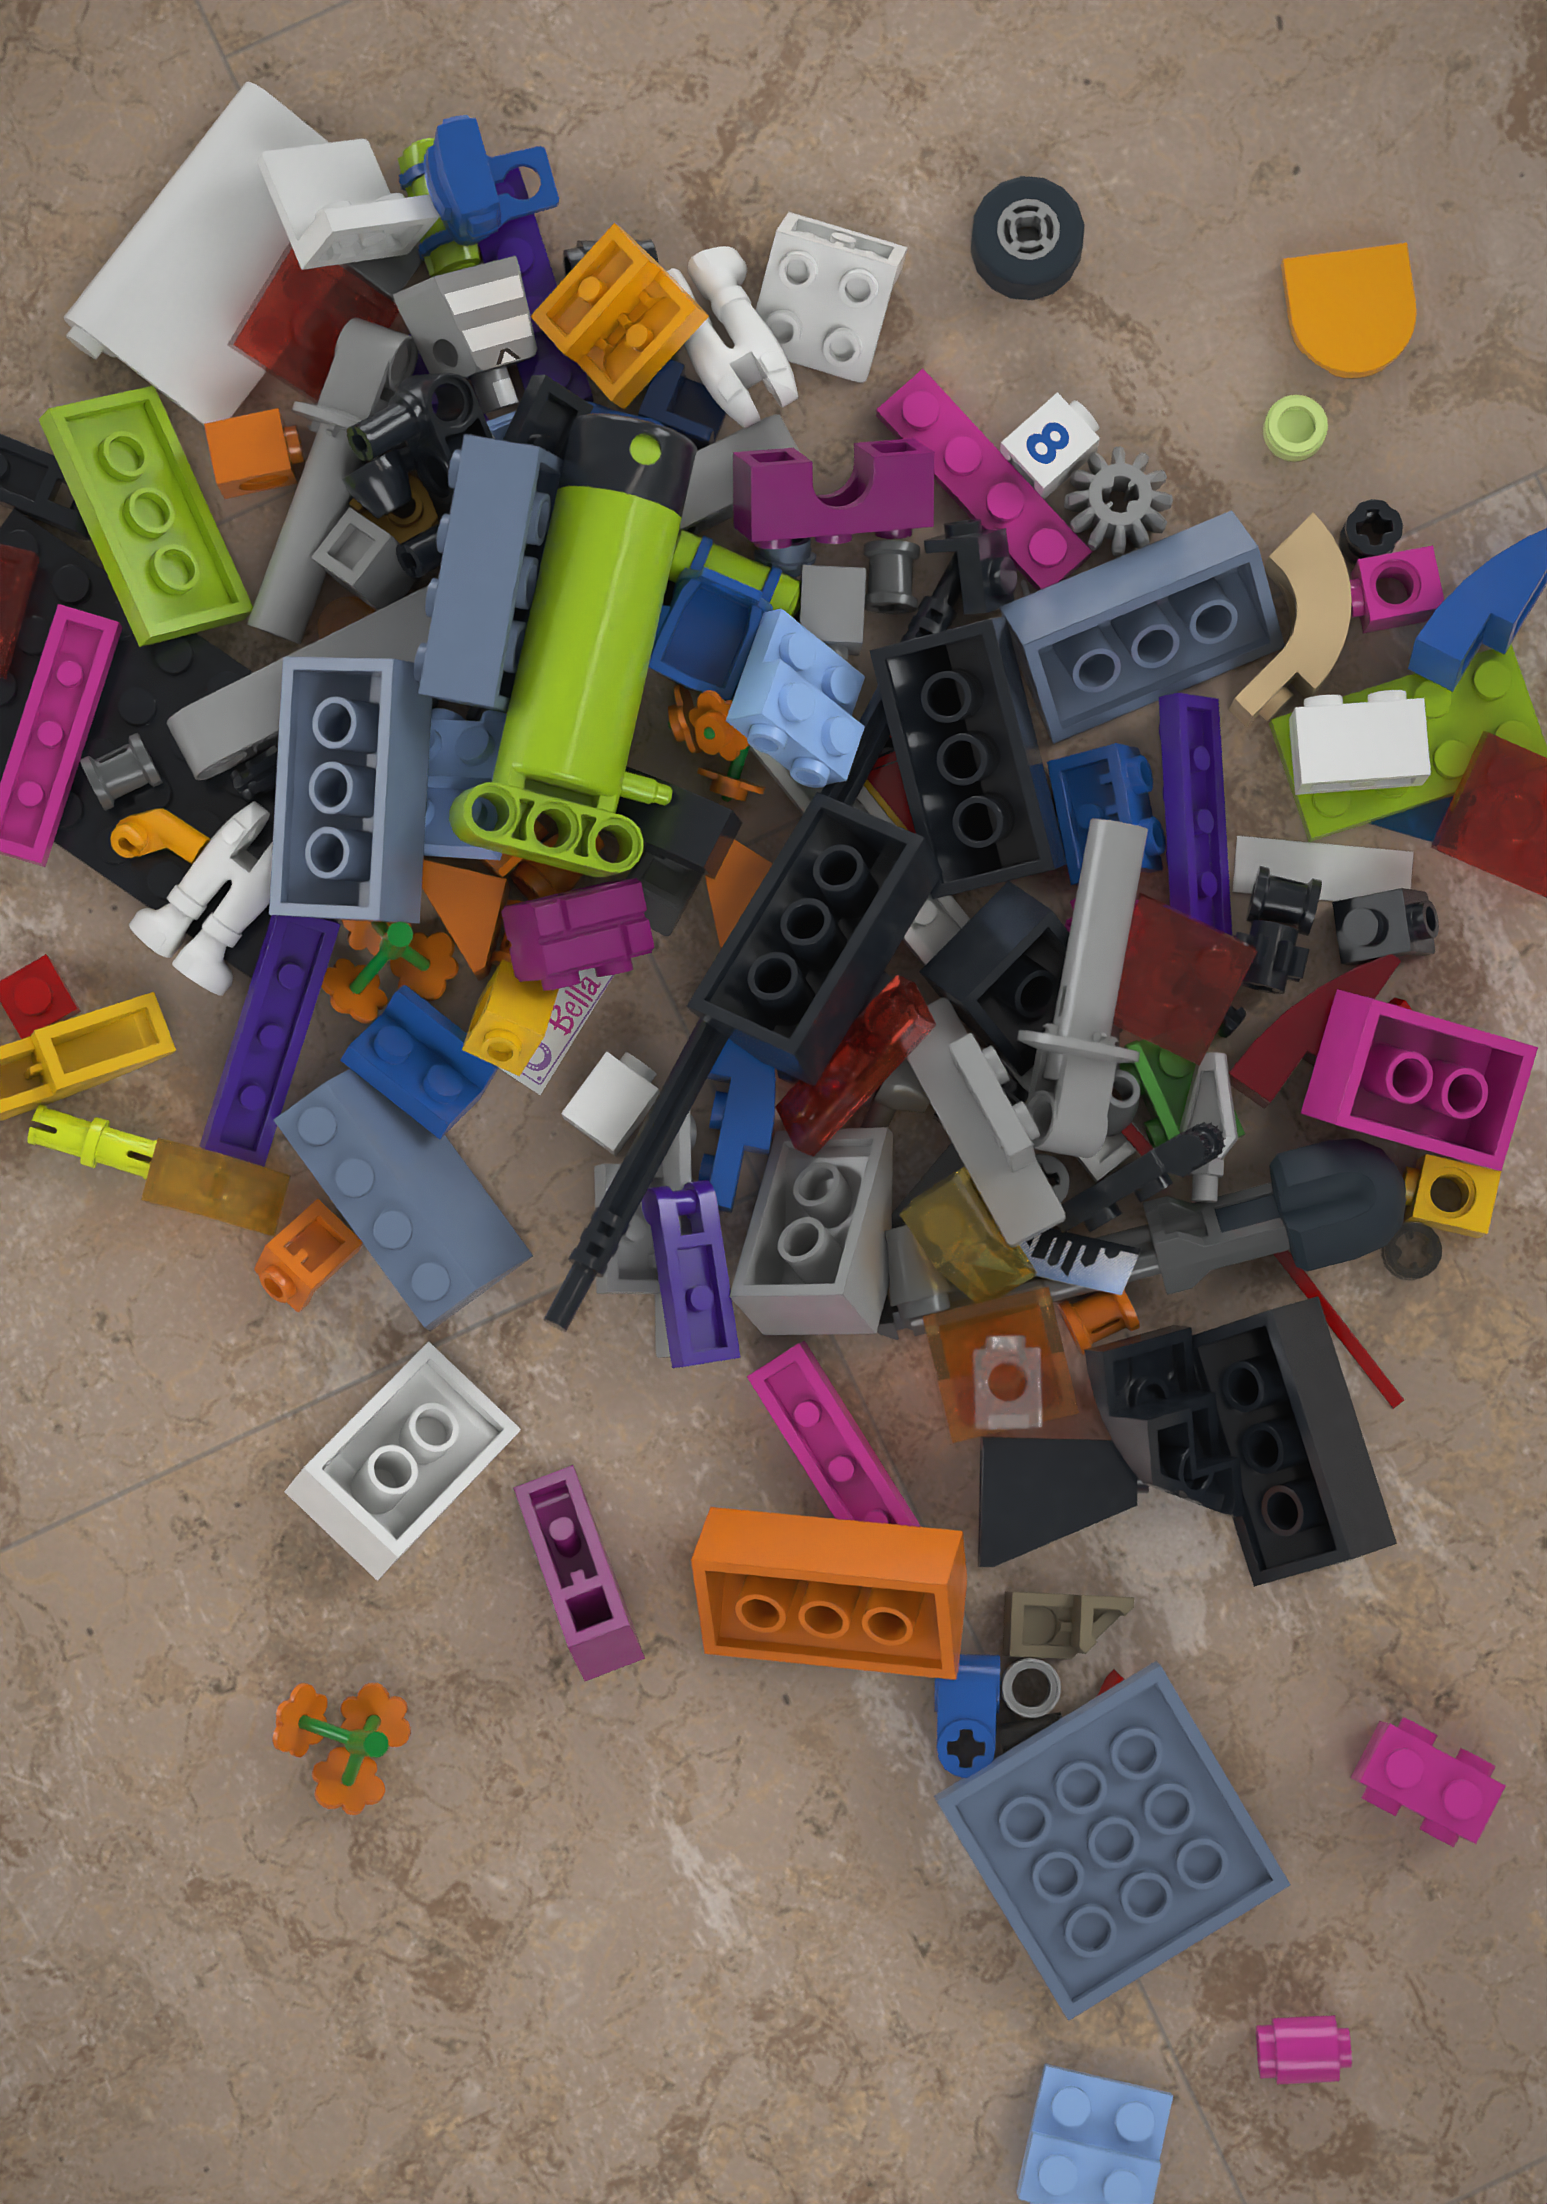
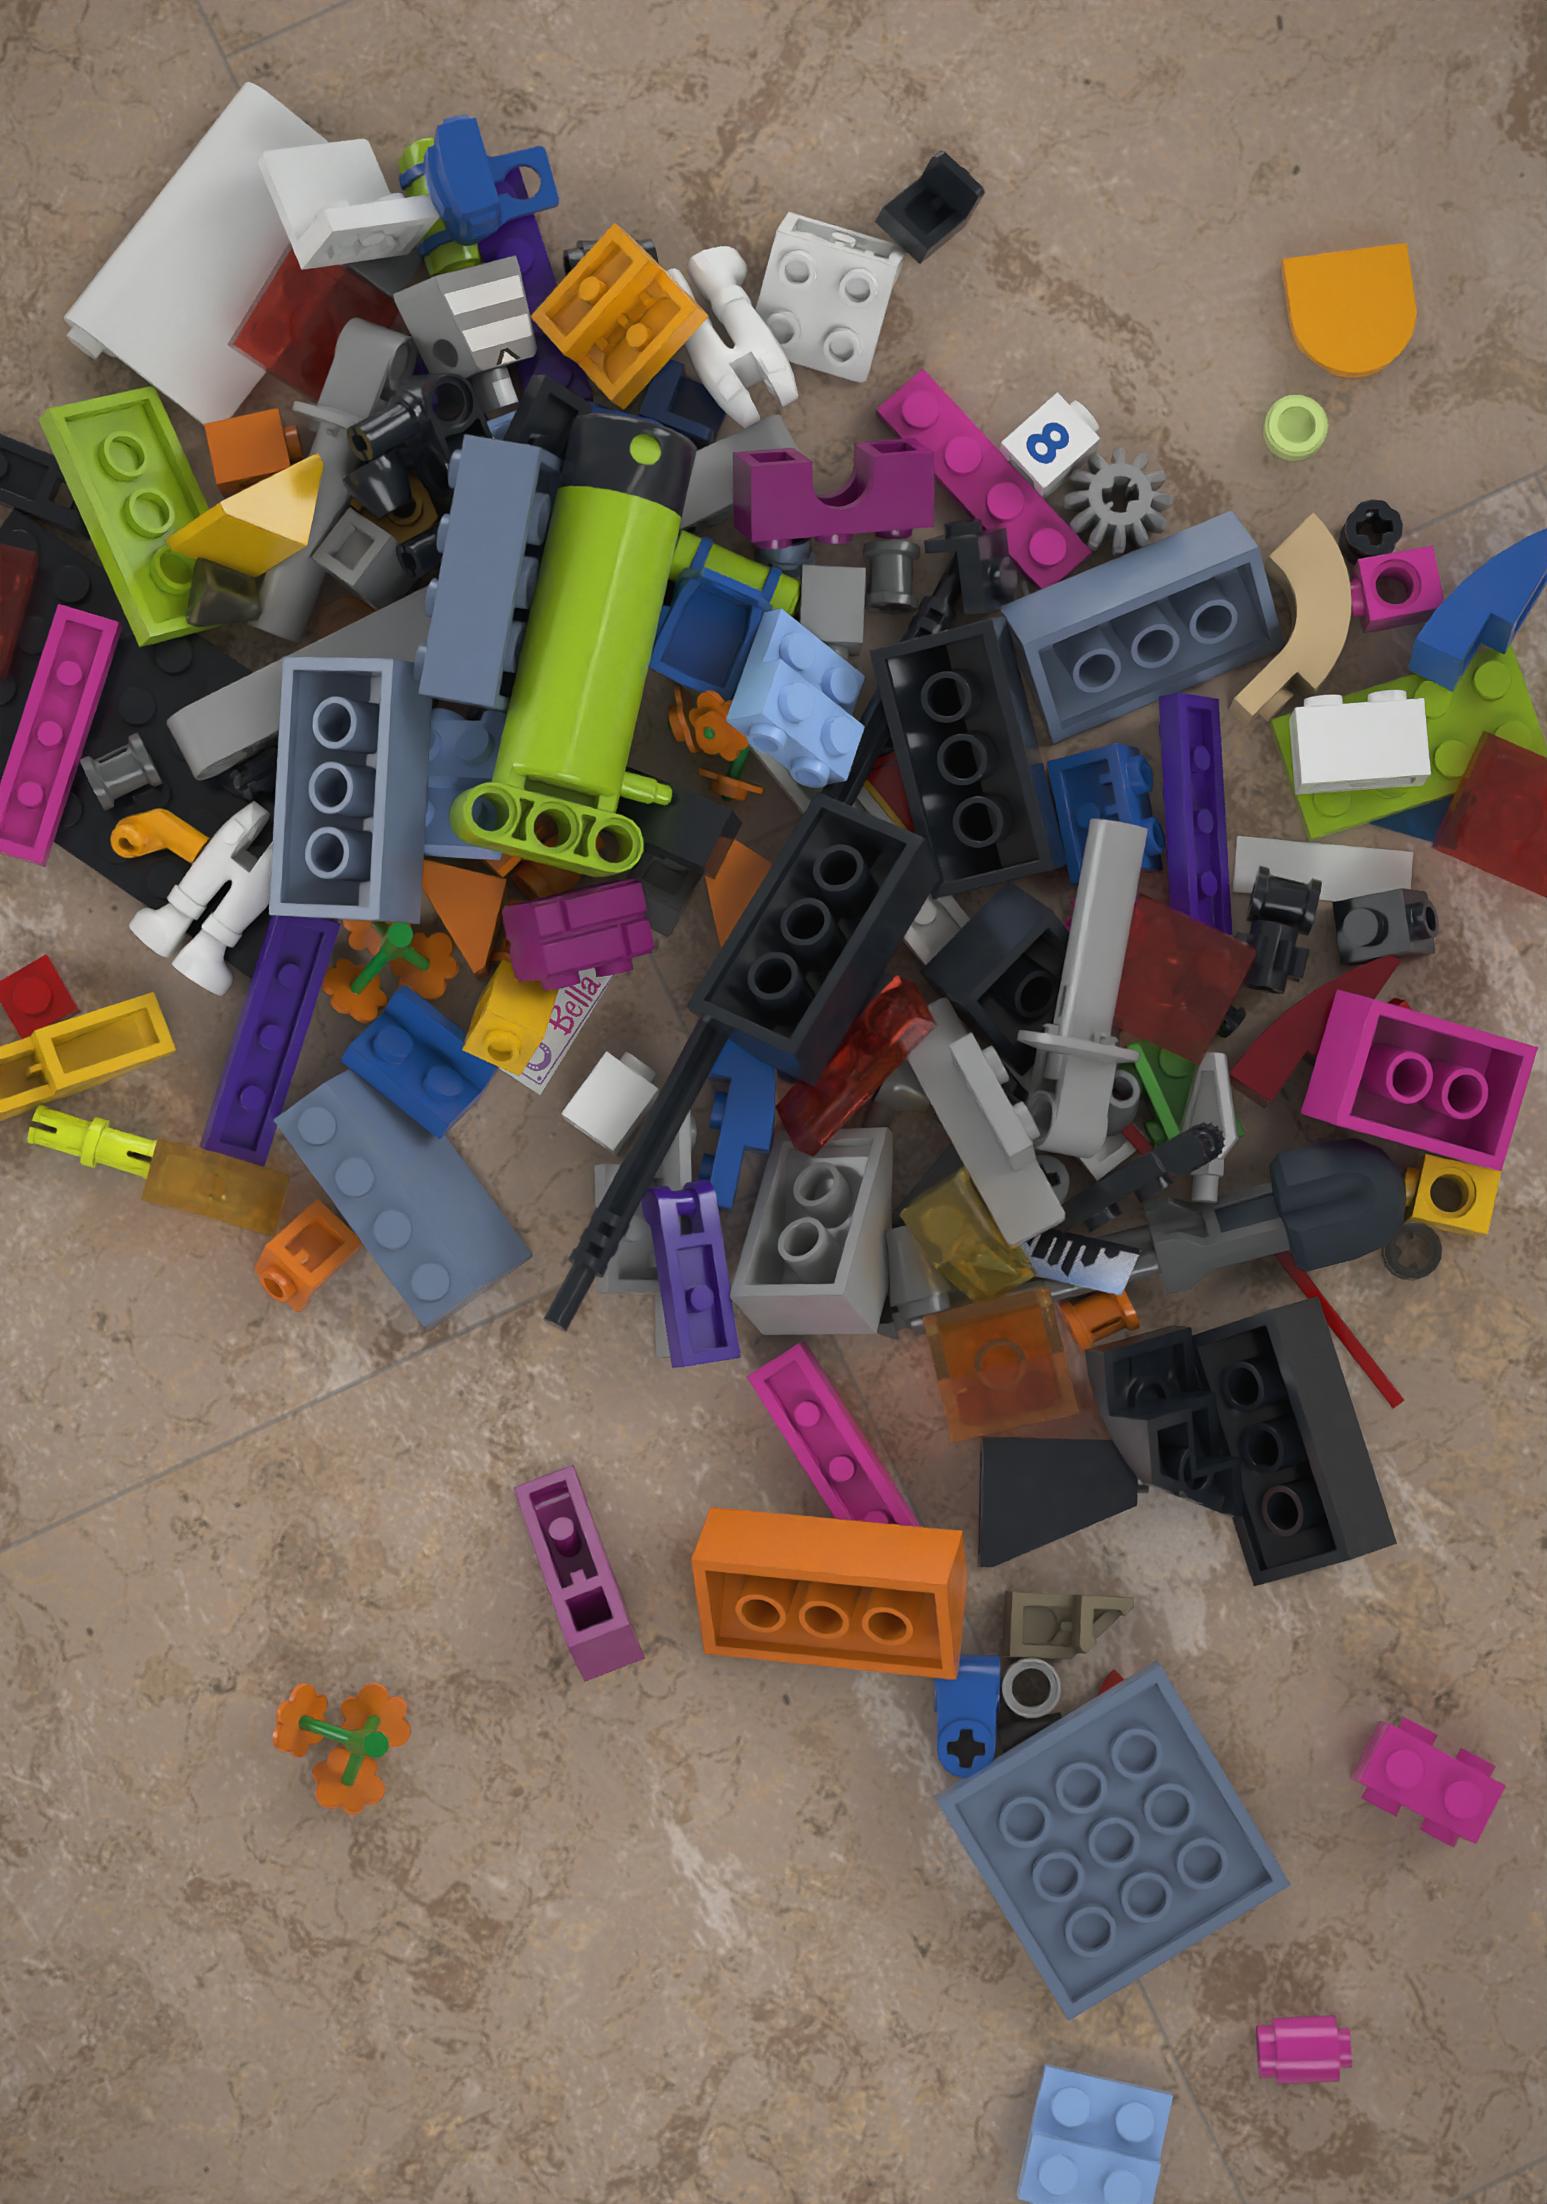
(221, 596): none -> clear smoke slope
(257, 524): none -> yellow slope
(402, 1460): white slope -> none
(931, 207): none -> black bracket
(1003, 1415): clear brick -> none
(1016, 259): black wheel -> none

